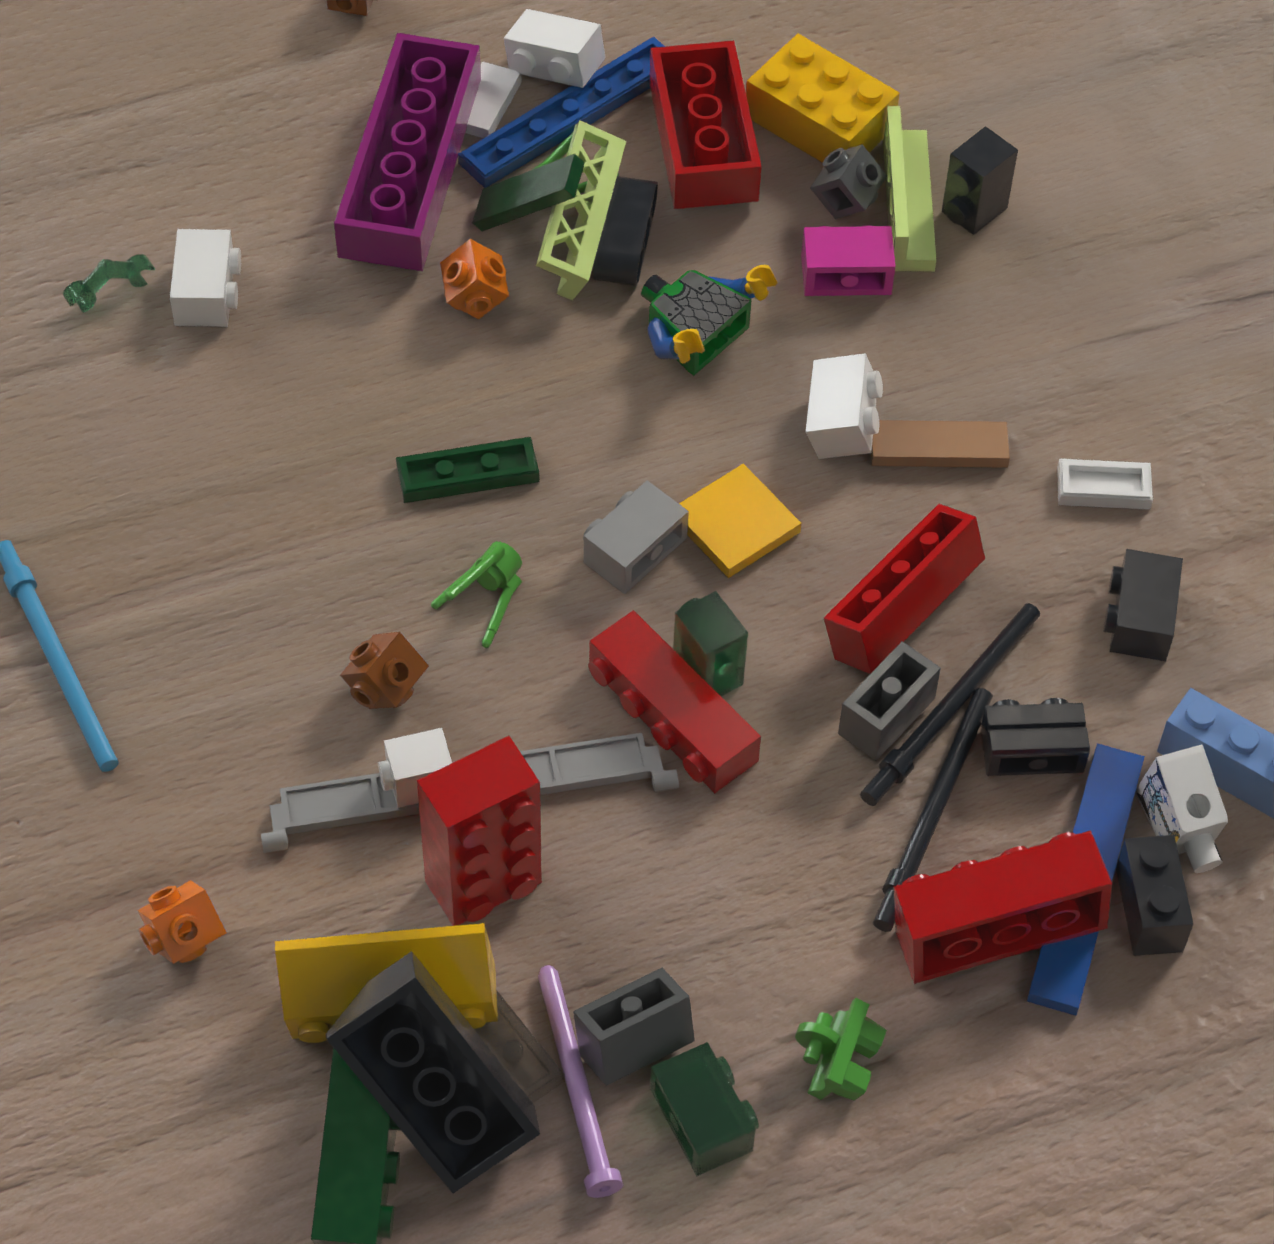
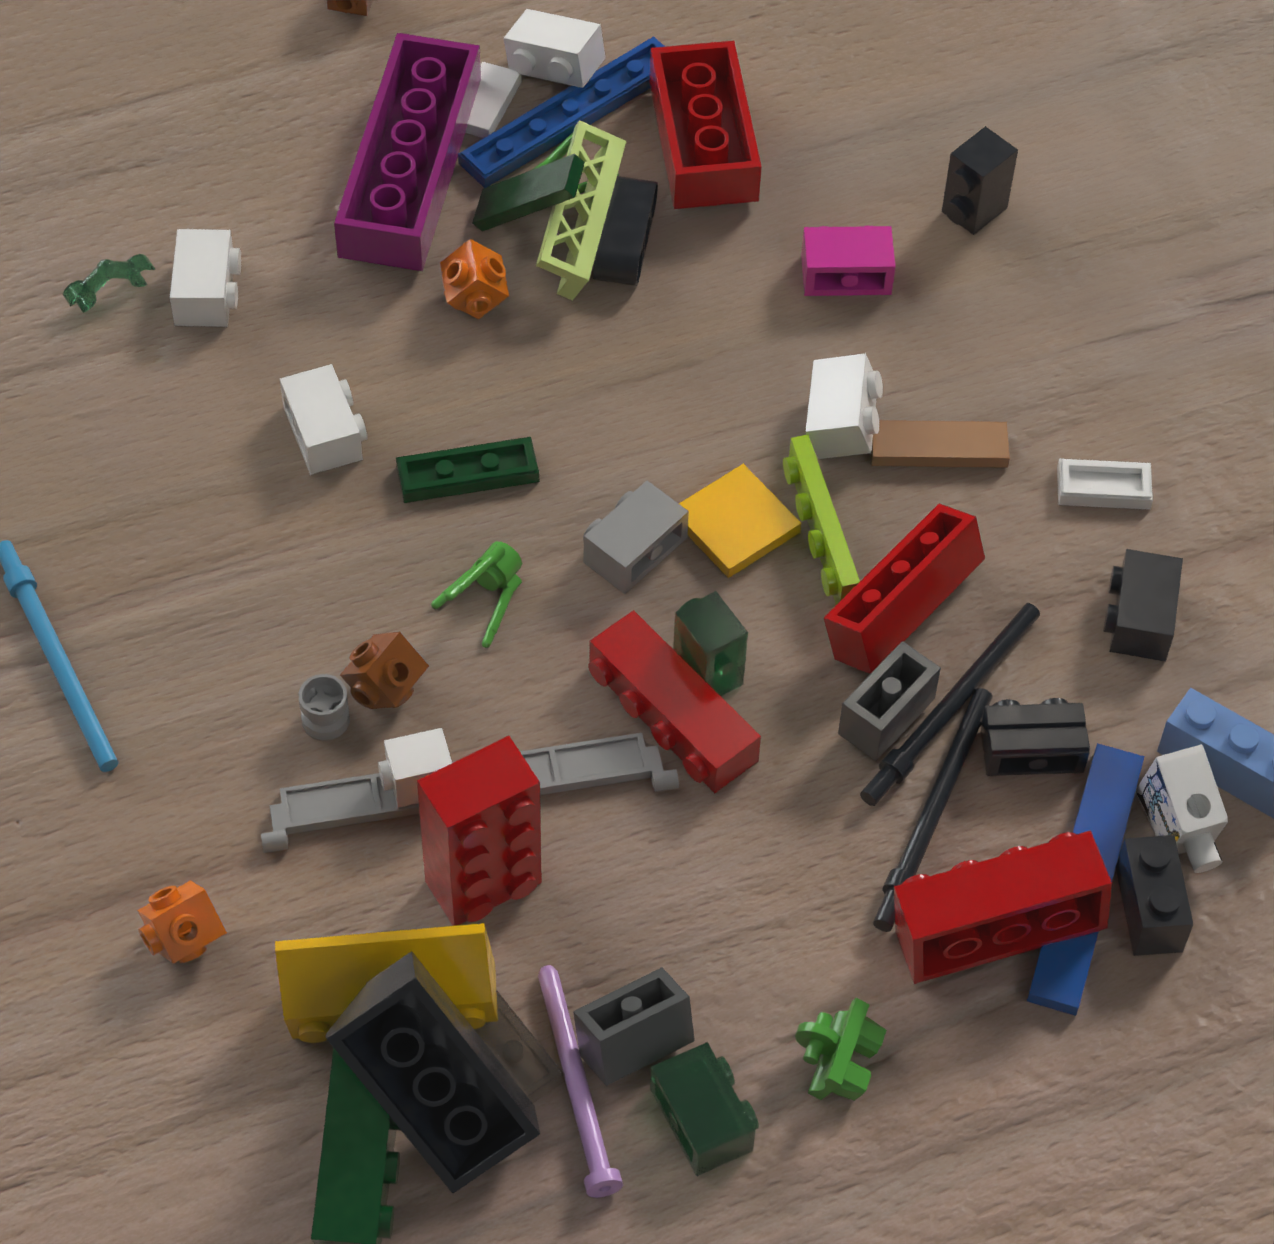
(322, 418): none -> white brick
(324, 707): none -> light grey wheel
(701, 313): torso -> none
(815, 506): none -> lime plate
(818, 100): yellow brick -> none
(848, 181): dark grey brick -> none
(909, 195): yellowish green fence -> none

